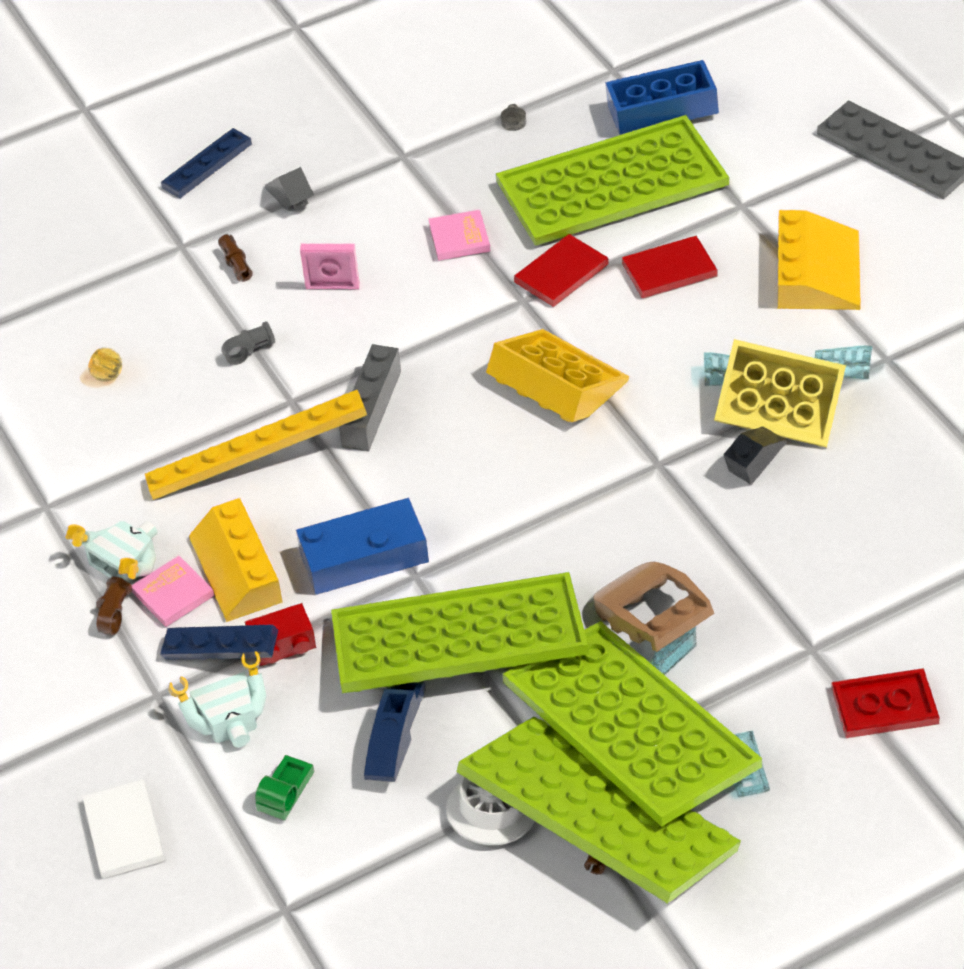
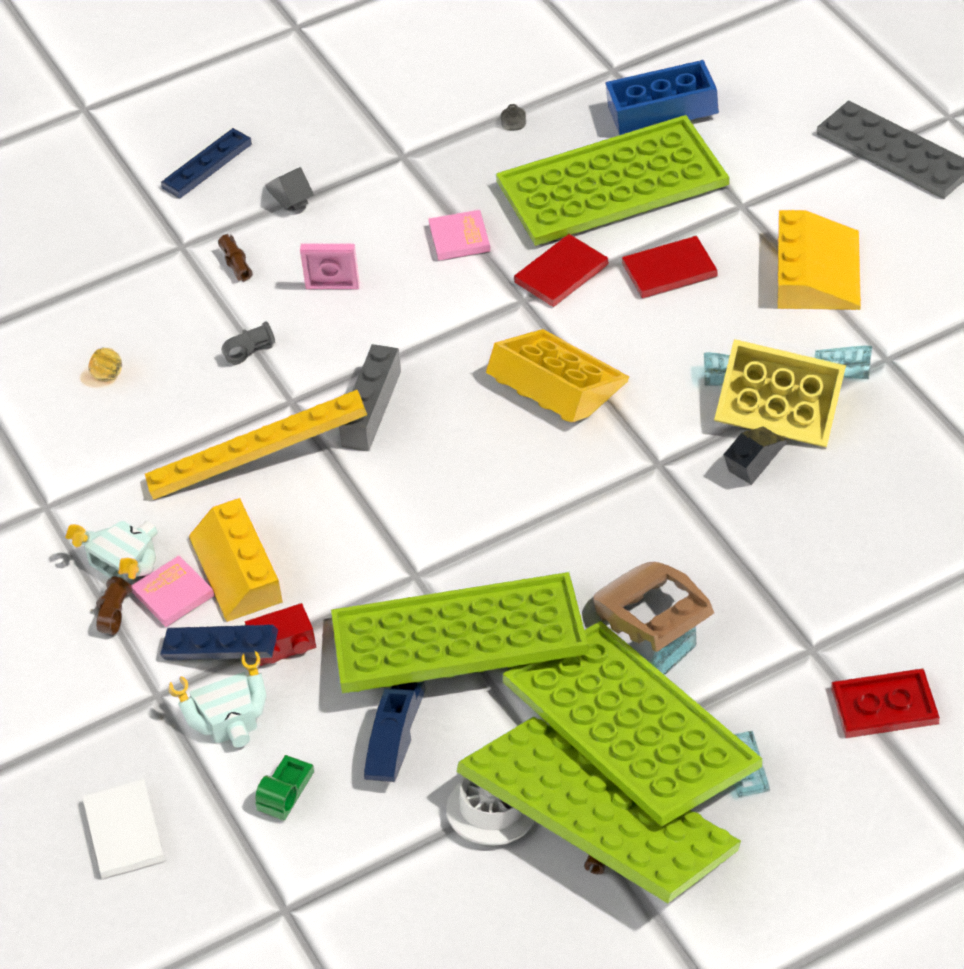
(362, 546): blue brick -> none

